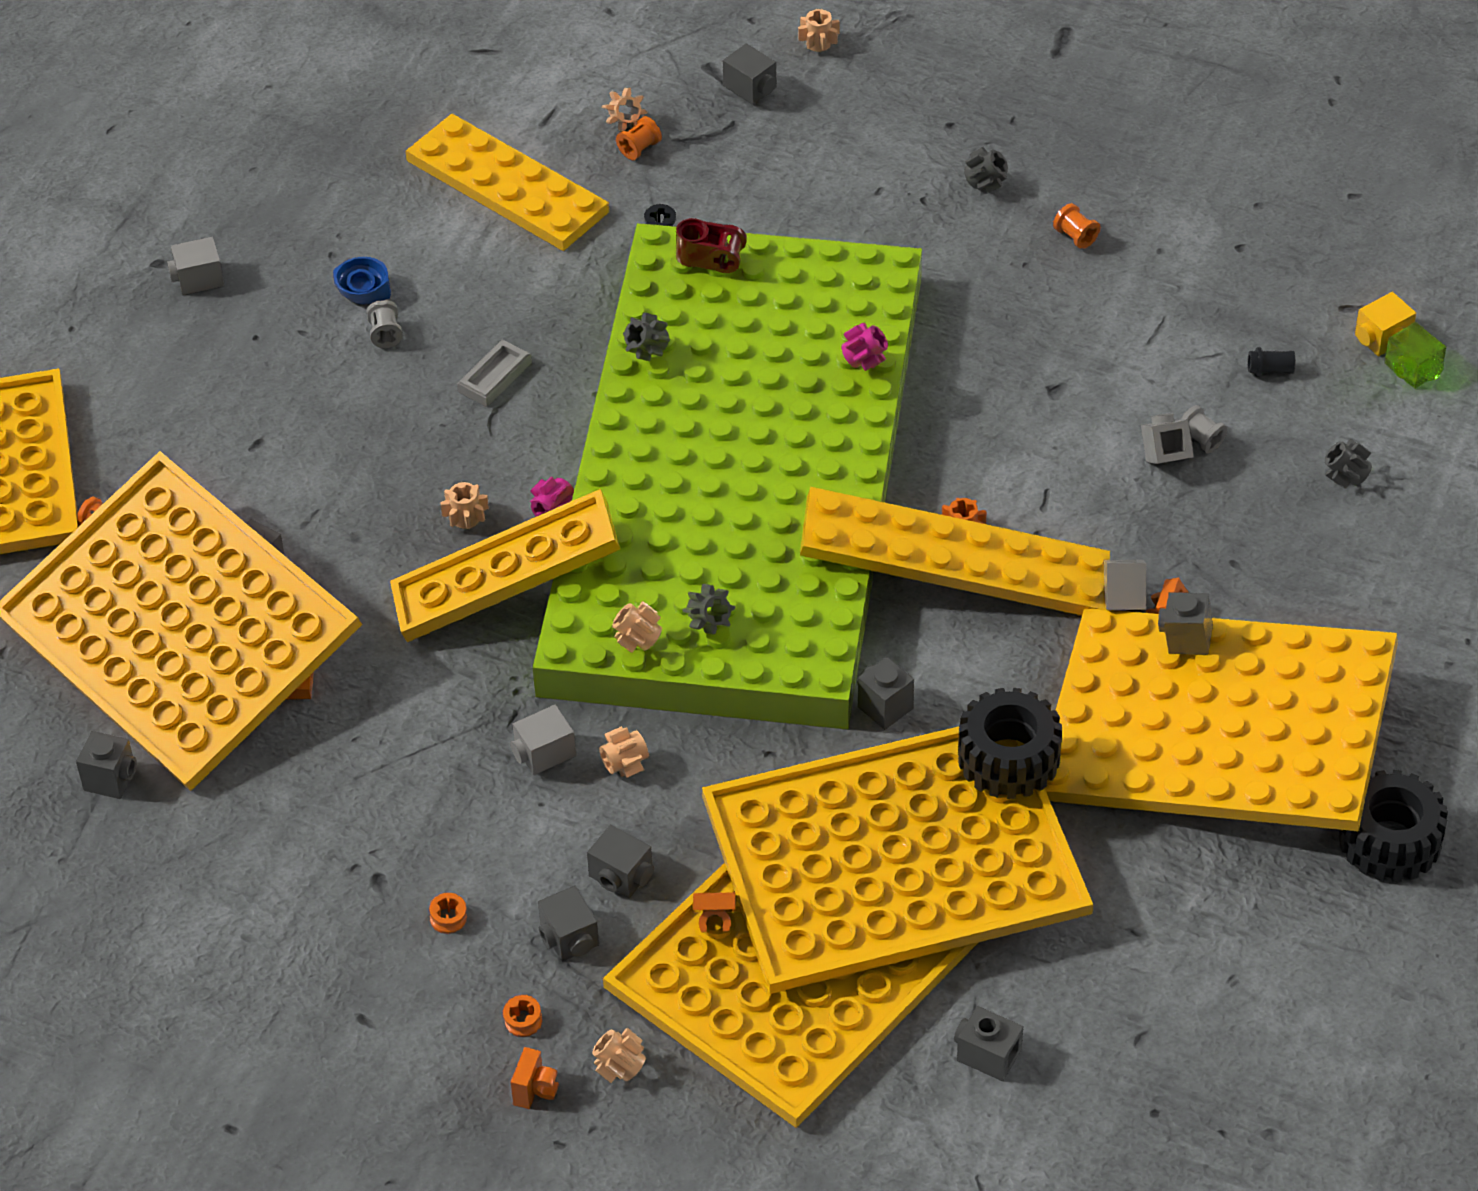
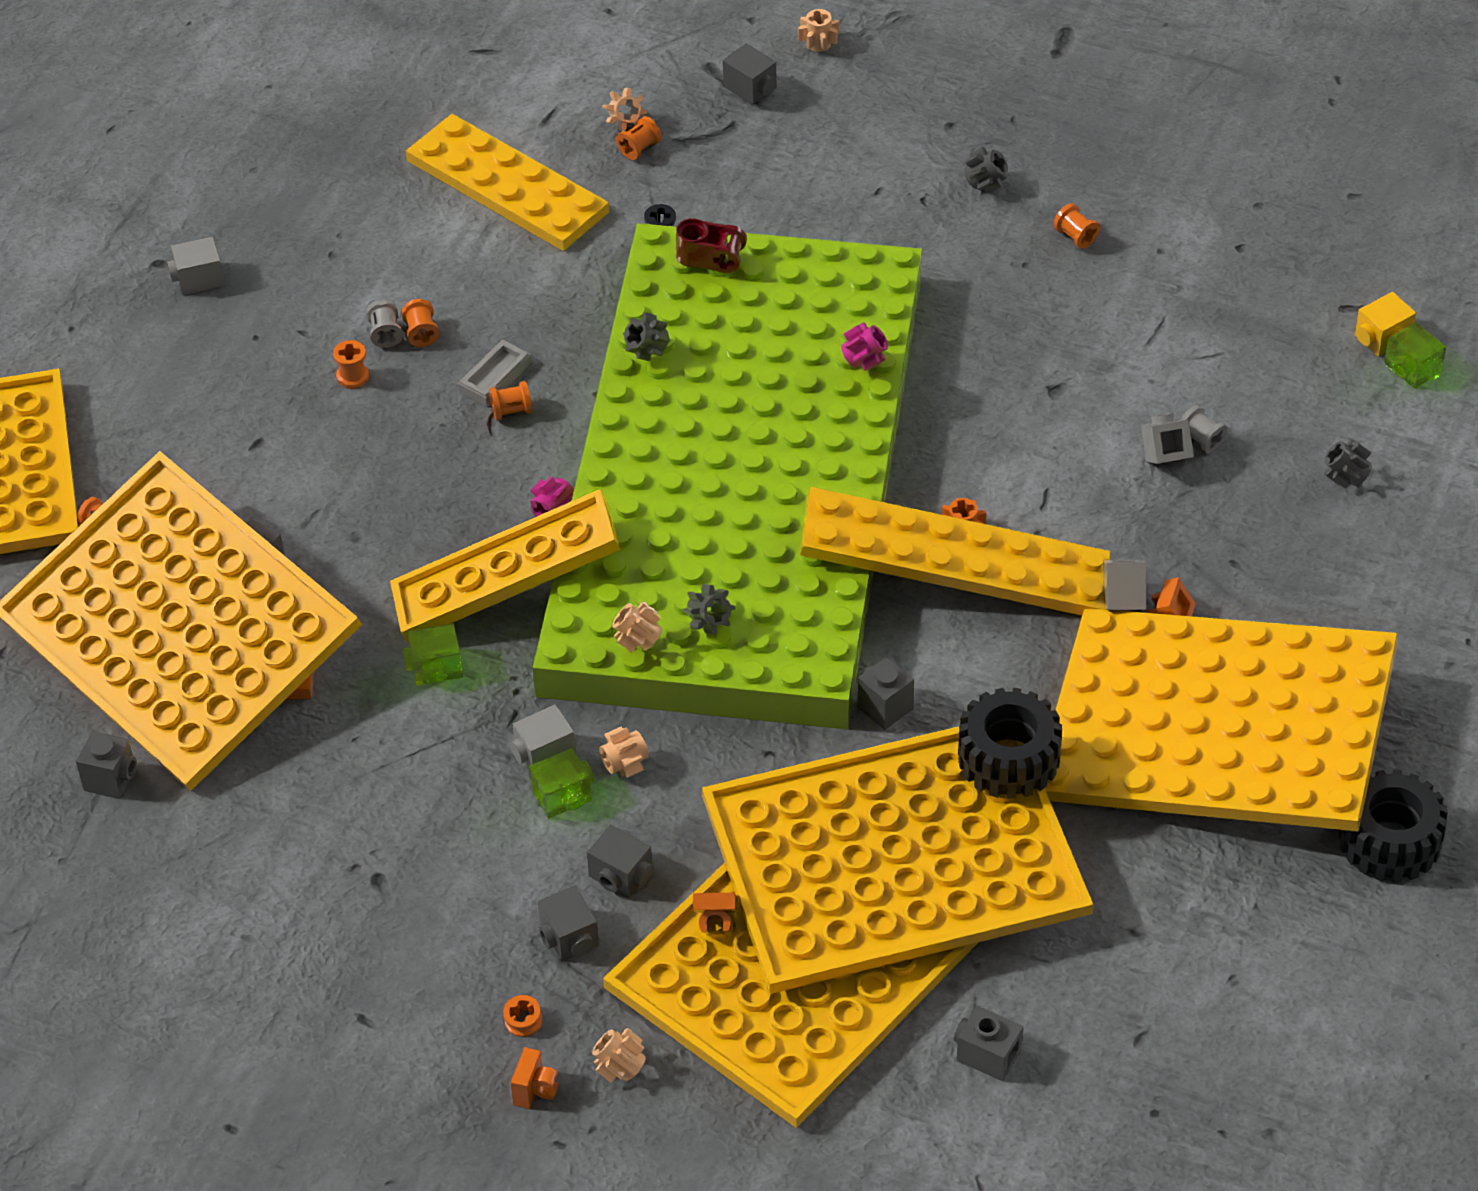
(350, 358): none -> orange bush
(362, 280): blue hat -> none
(421, 329): none -> orange bush
(433, 654): none -> clear neon green brick
(448, 901): orange bush -> none
(464, 505): light nougat gear -> none
(510, 400): none -> orange bush
(561, 783): none -> clear neon green brick
(1187, 623): dark grey brick -> none
(1270, 362): black pin -> none

